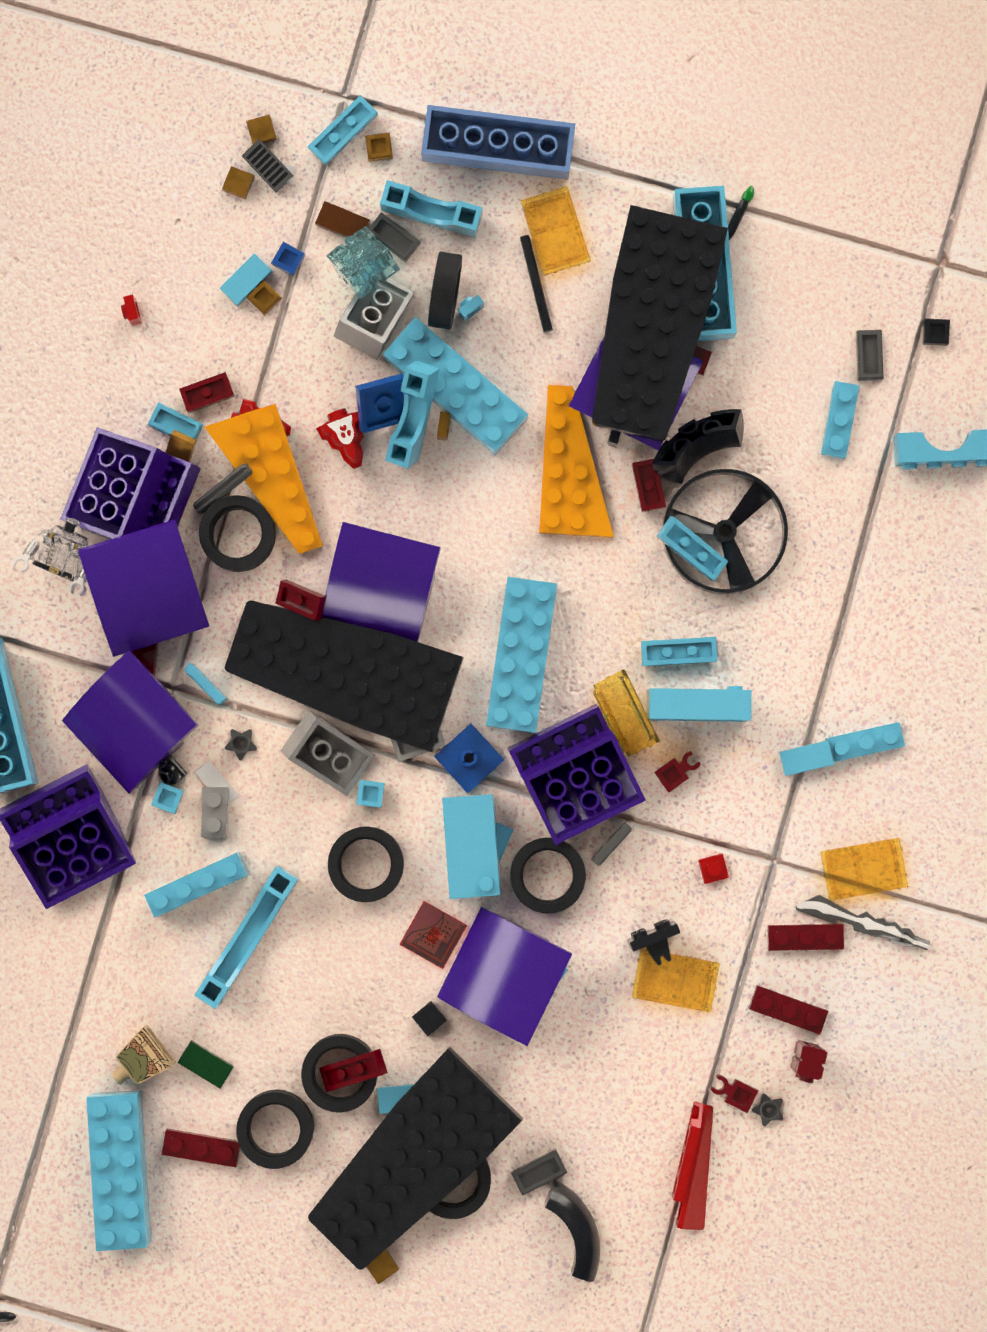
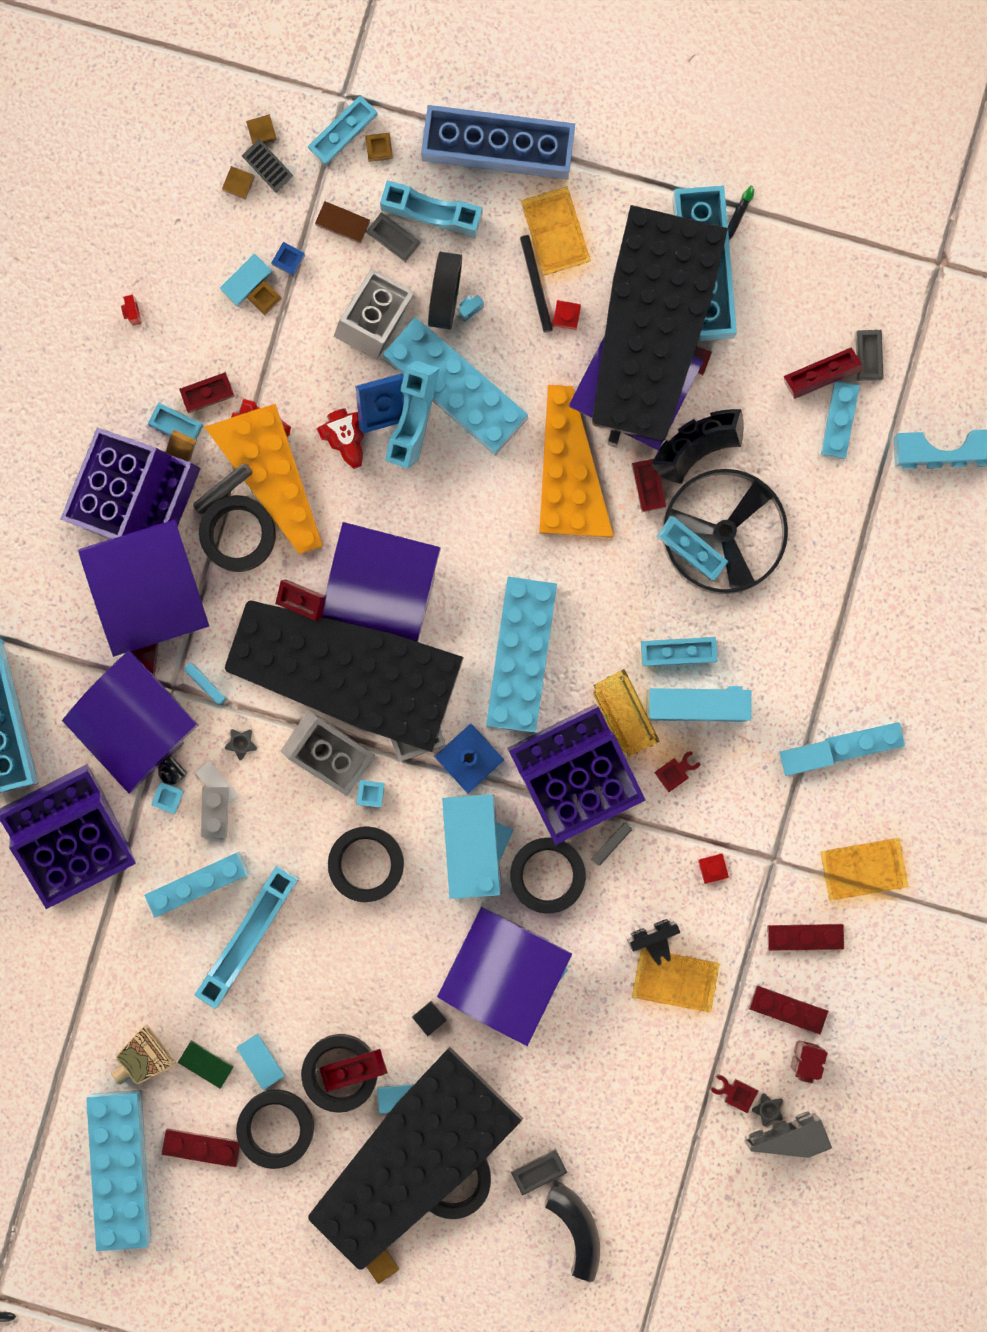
(58, 553): clear torso -> none
(260, 1061): none -> medium azure tile
(362, 262): clear light blue brick -> none
(433, 934): clear red piece -> none
(443, 427): pearl gold tile -> none
(566, 315): none -> red plate
(693, 1169): red wedge -> none
(797, 1138): none -> dark grey slope
(823, 373): none -> dark red plate
(864, 923): dark grey sword -> none
(936, 332): black tile -> none

